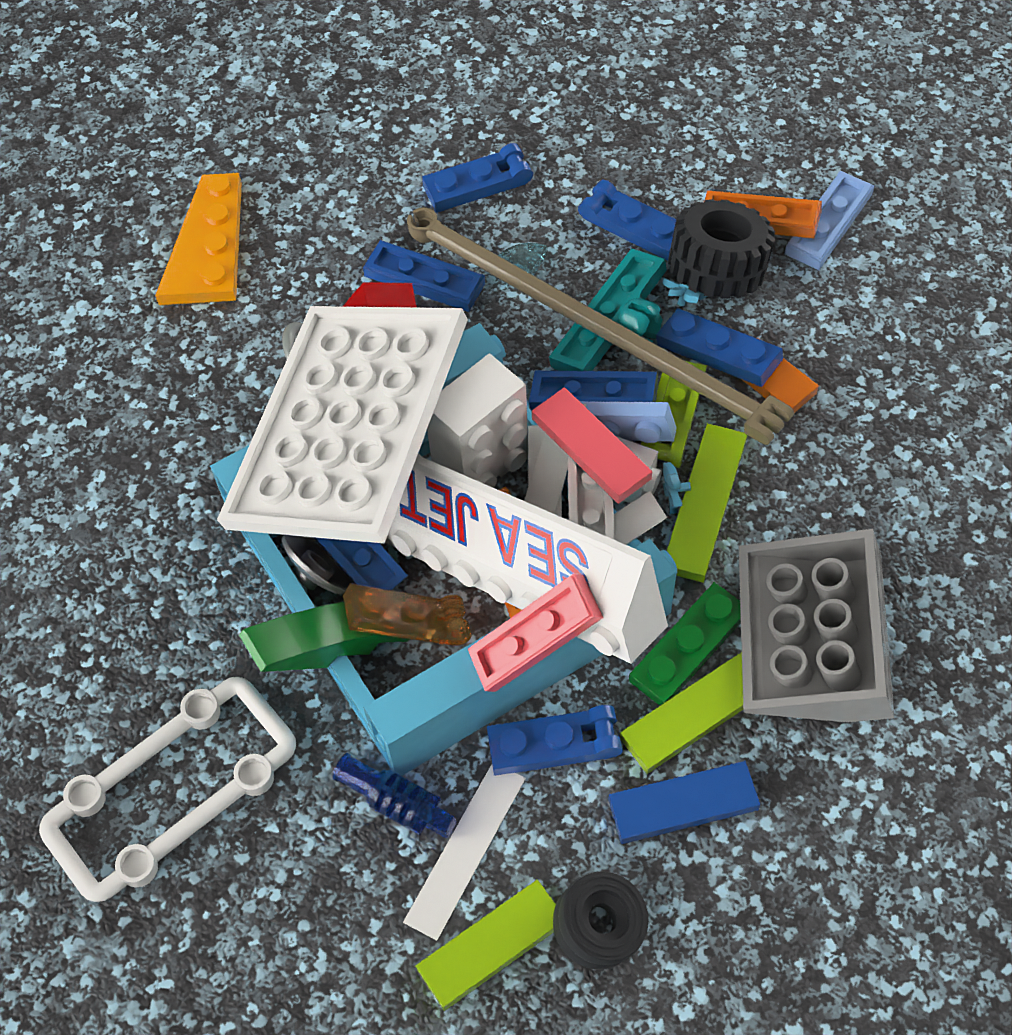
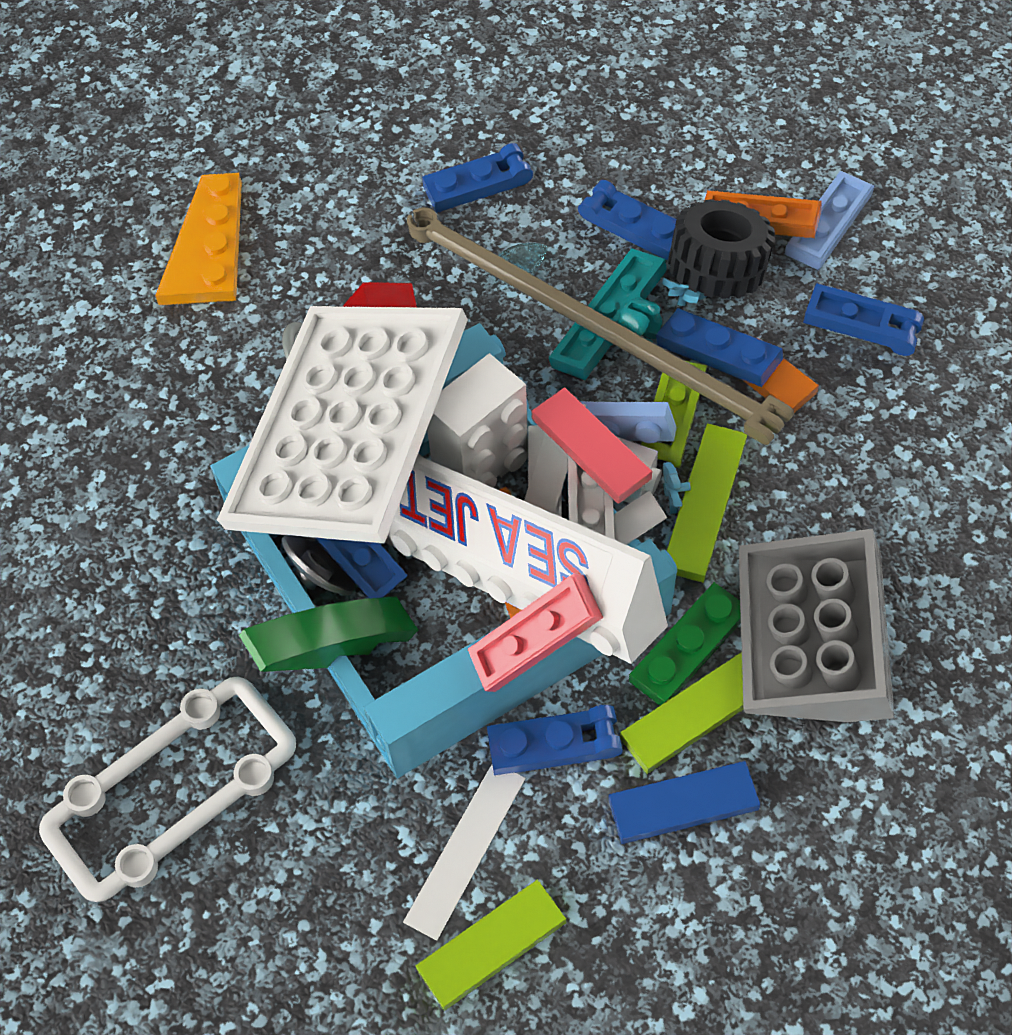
(395, 797): clear blue hinge -> none
(407, 615): clear orange plate -> none
(428, 275): blue tile -> none
(595, 386): blue plate -> none
(623, 904): black tyre -> none
(864, 318): none -> blue plate

